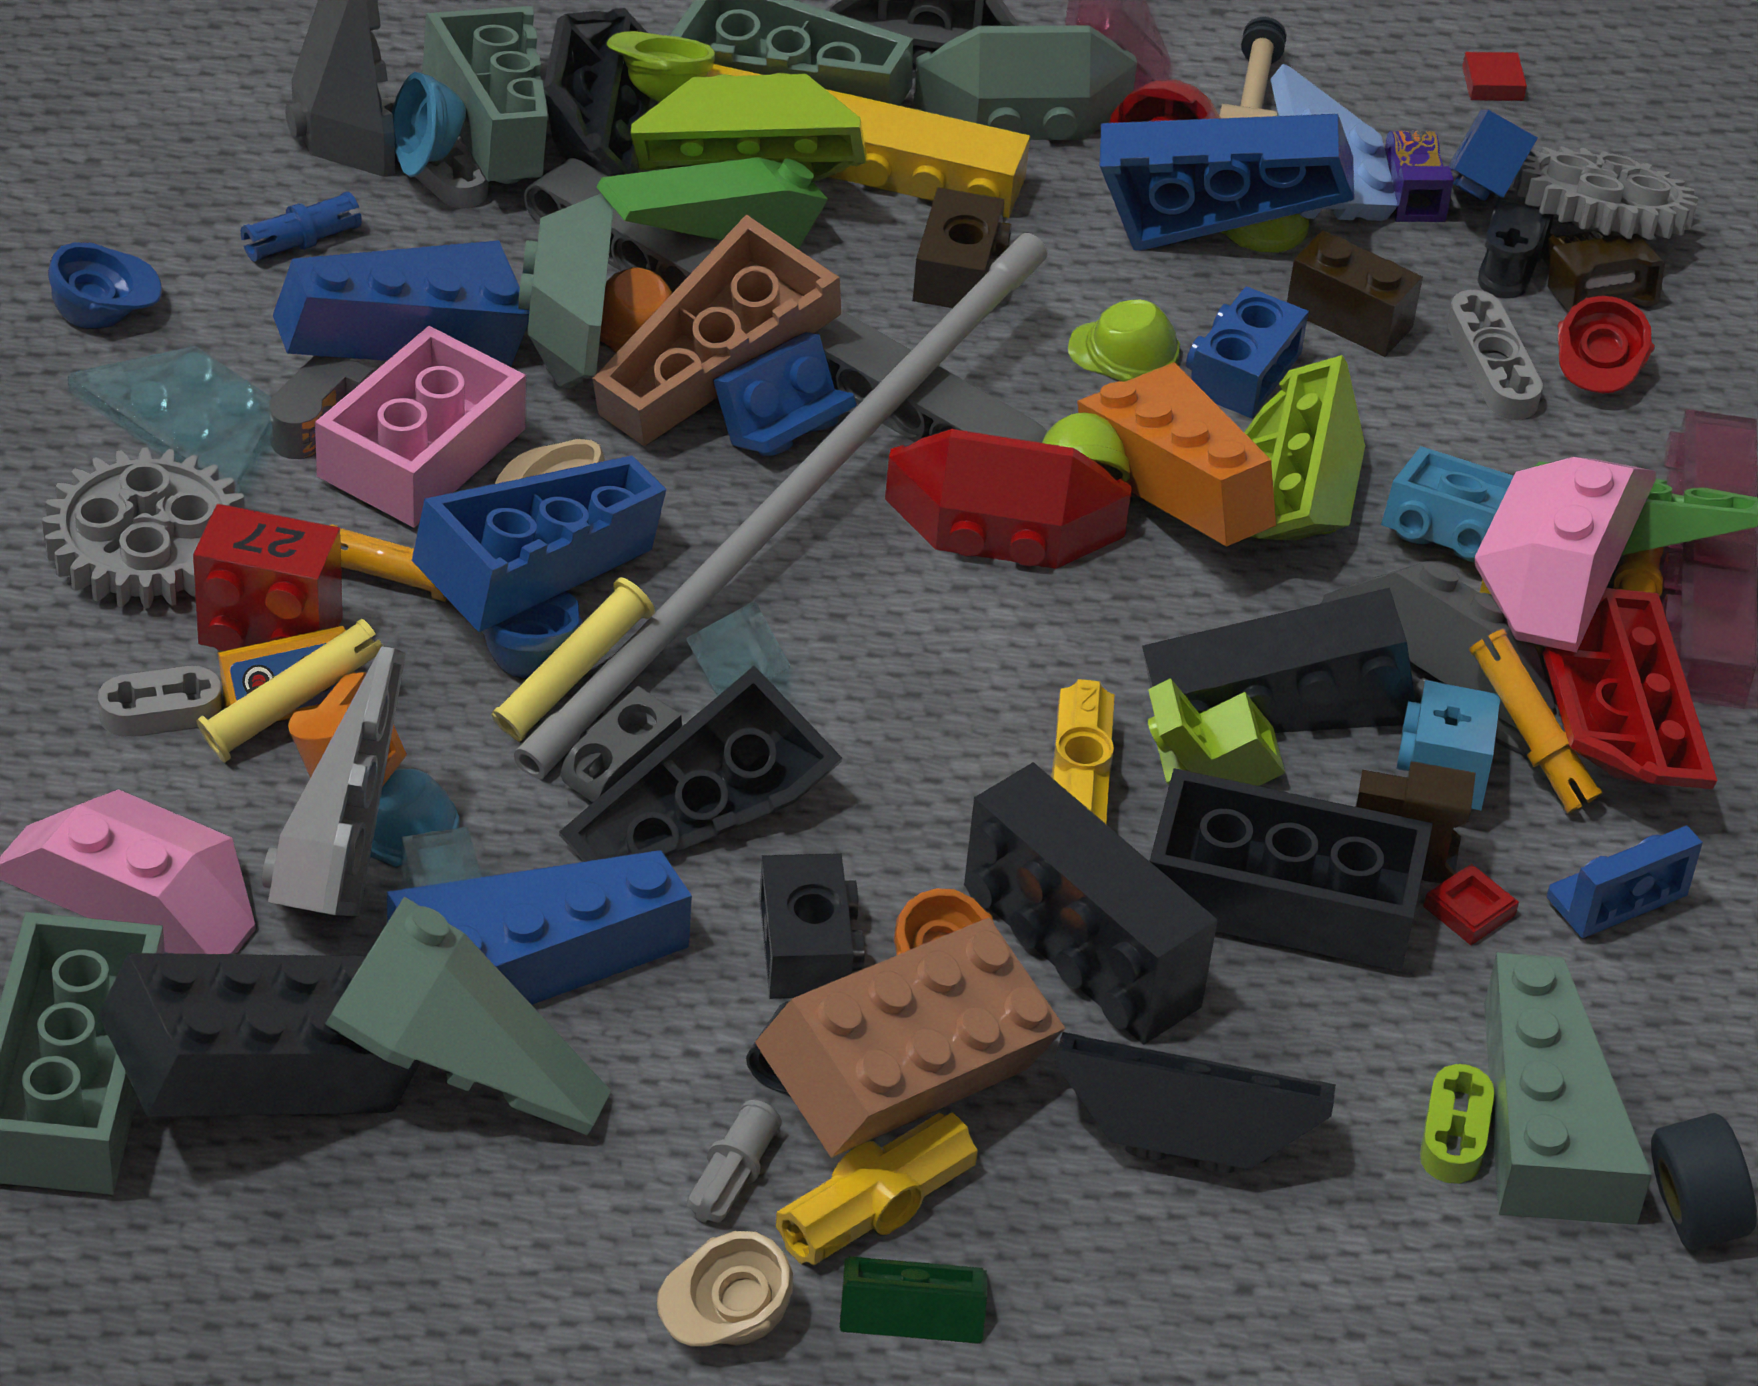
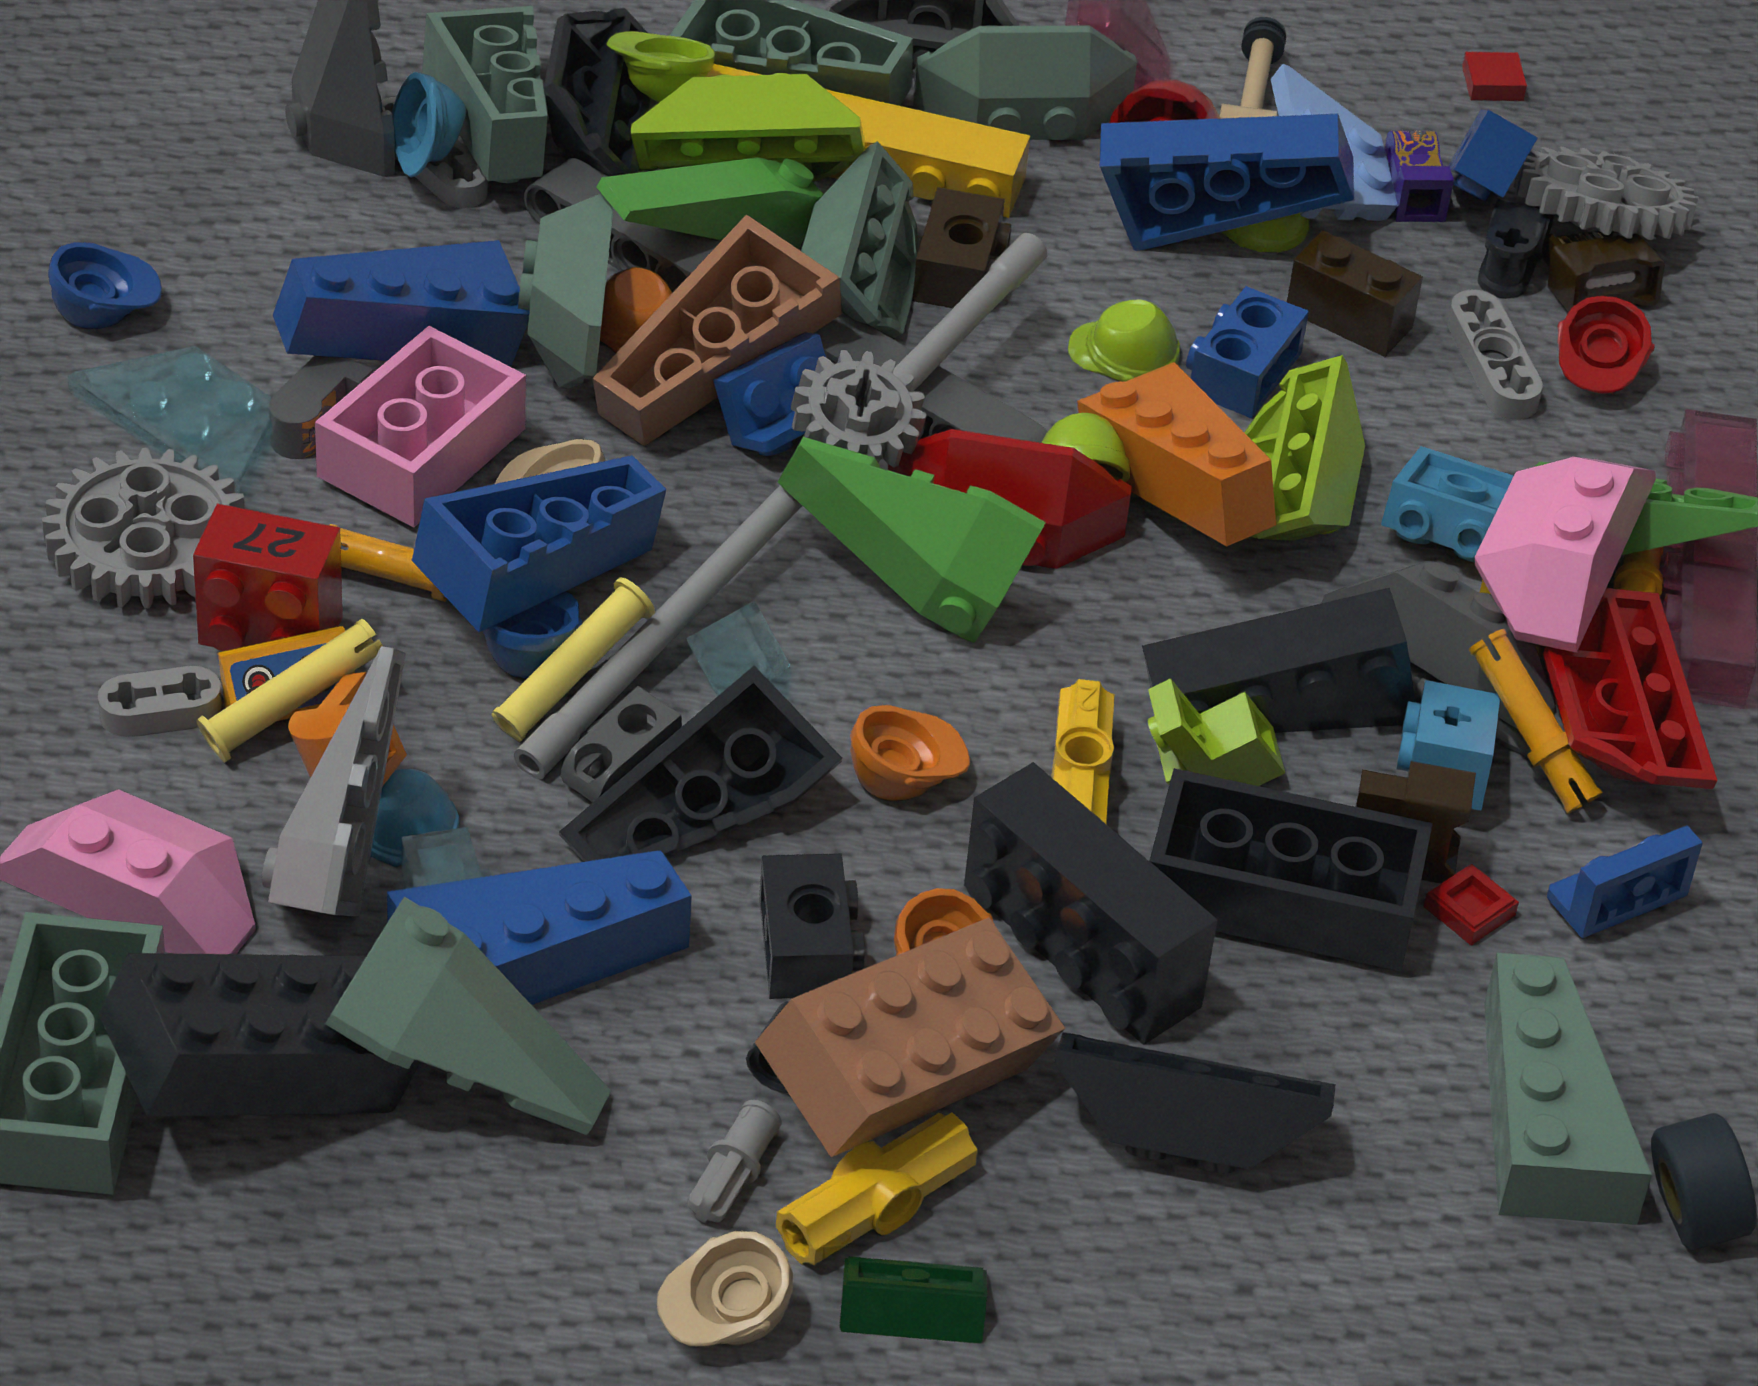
(301, 226): blue pin -> none
(869, 240): none -> sand green wedge
(888, 413): none -> light grey gear
(904, 752): none -> orange hat
(928, 542): none -> bright green wedge
(1445, 1121): lime beam -> none

